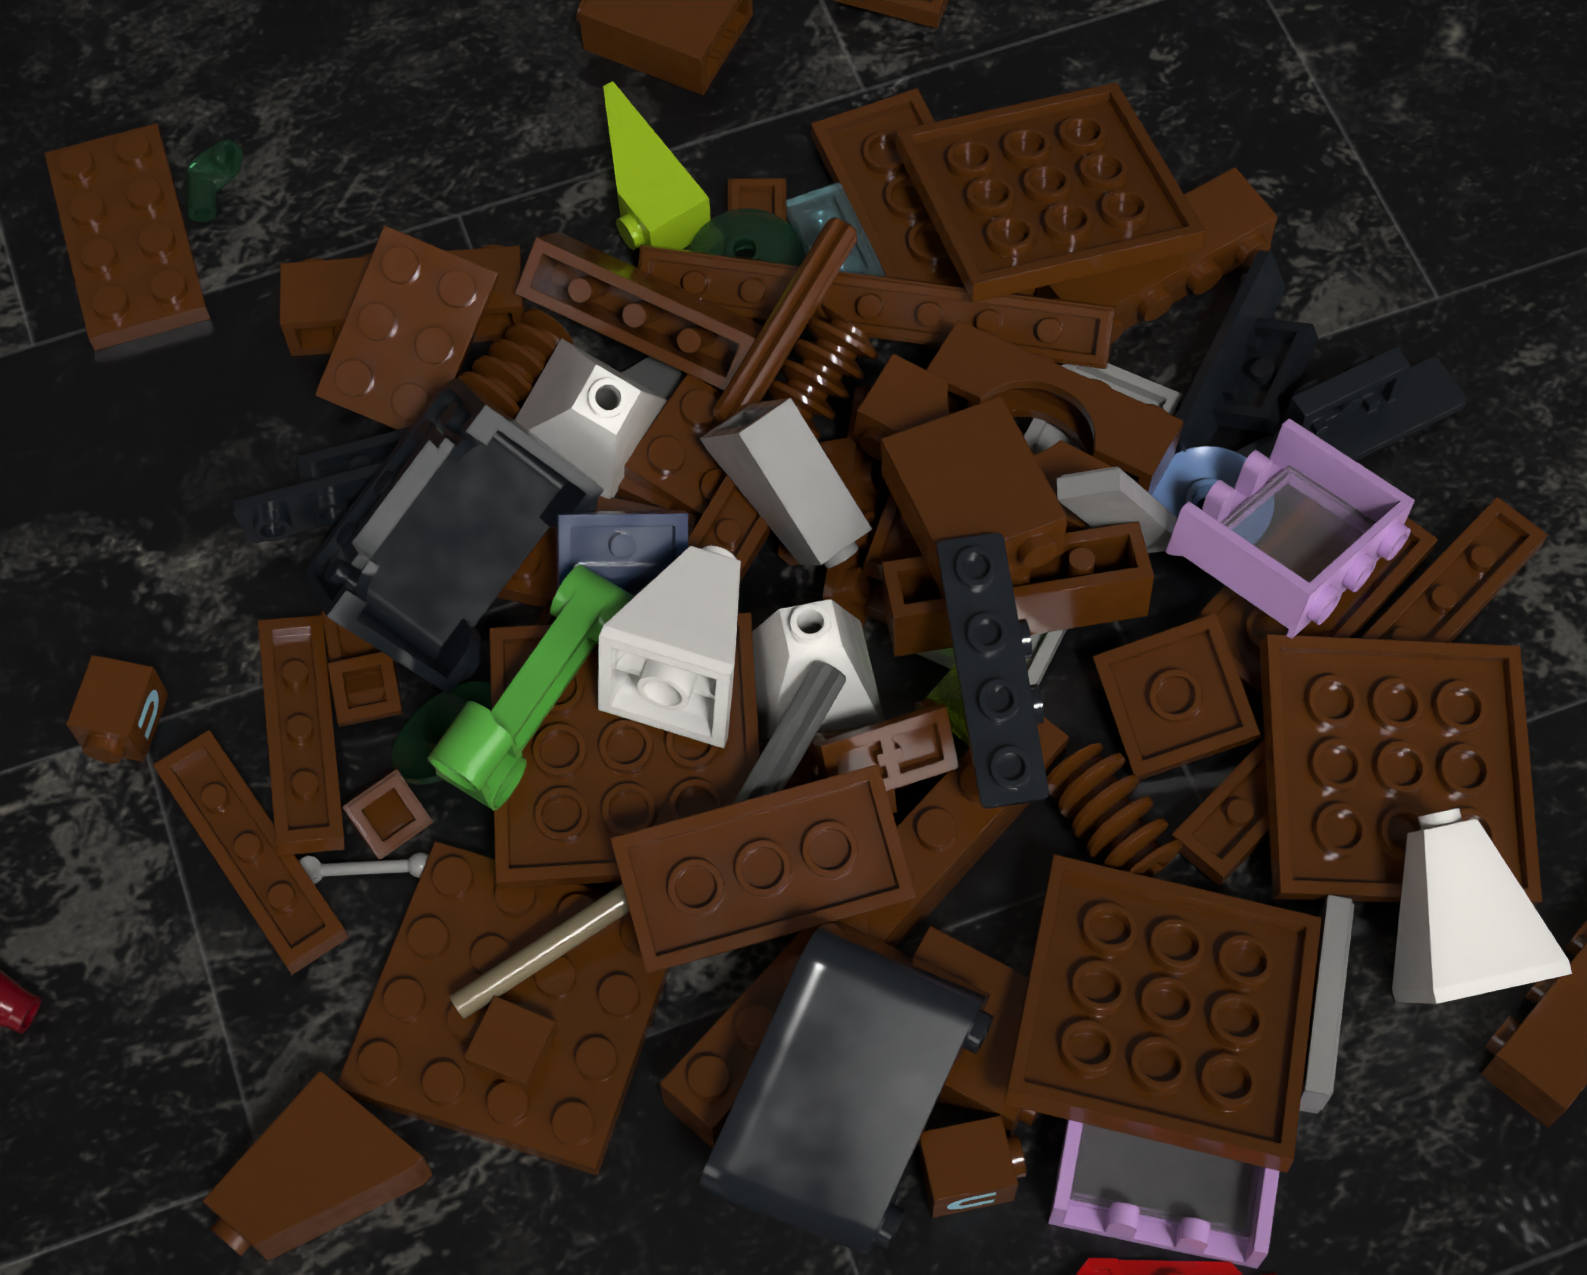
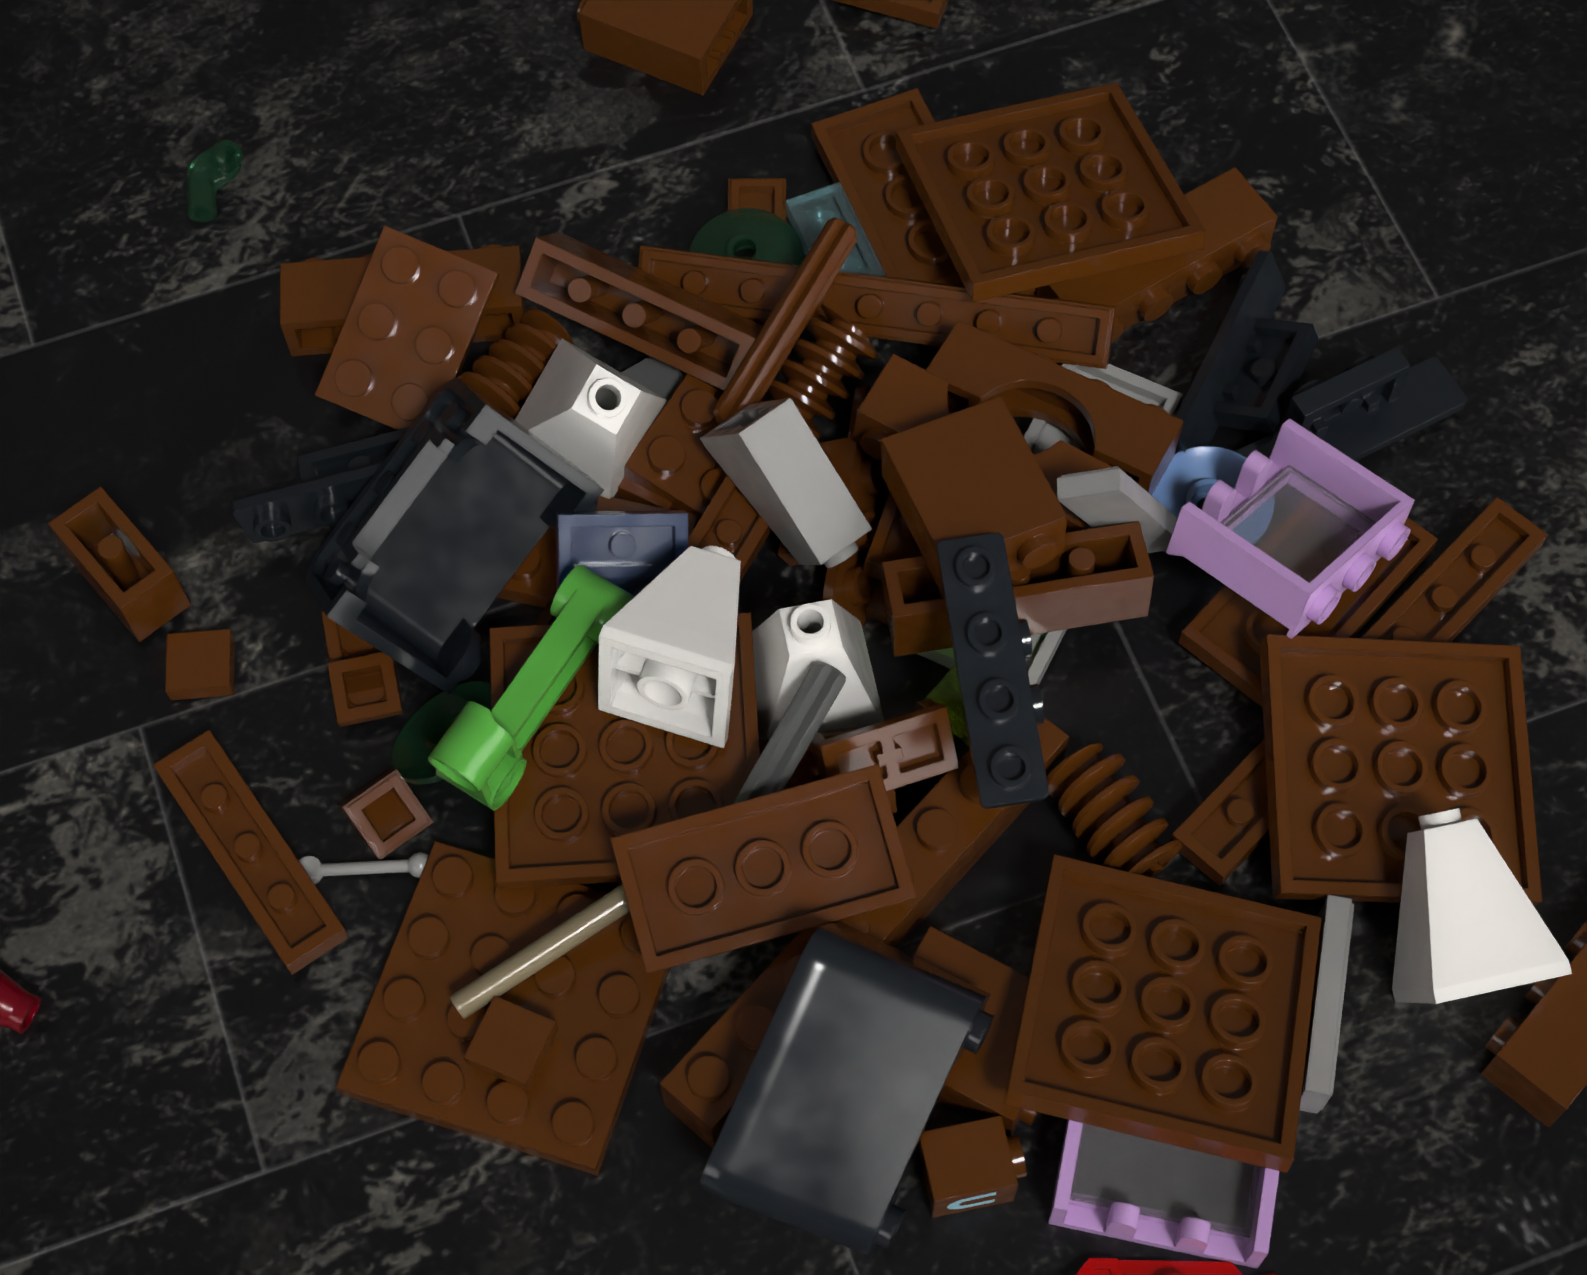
(117, 710): reddish brown brick -> none
(120, 564): none -> reddish brown brick
(126, 237): reddish brown plate -> none
(200, 664): none -> reddish brown tile
(300, 736): reddish brown plate -> none
(312, 1173): reddish brown slope -> none
(654, 191): lime slope -> none
(1176, 697): reddish brown plate -> none

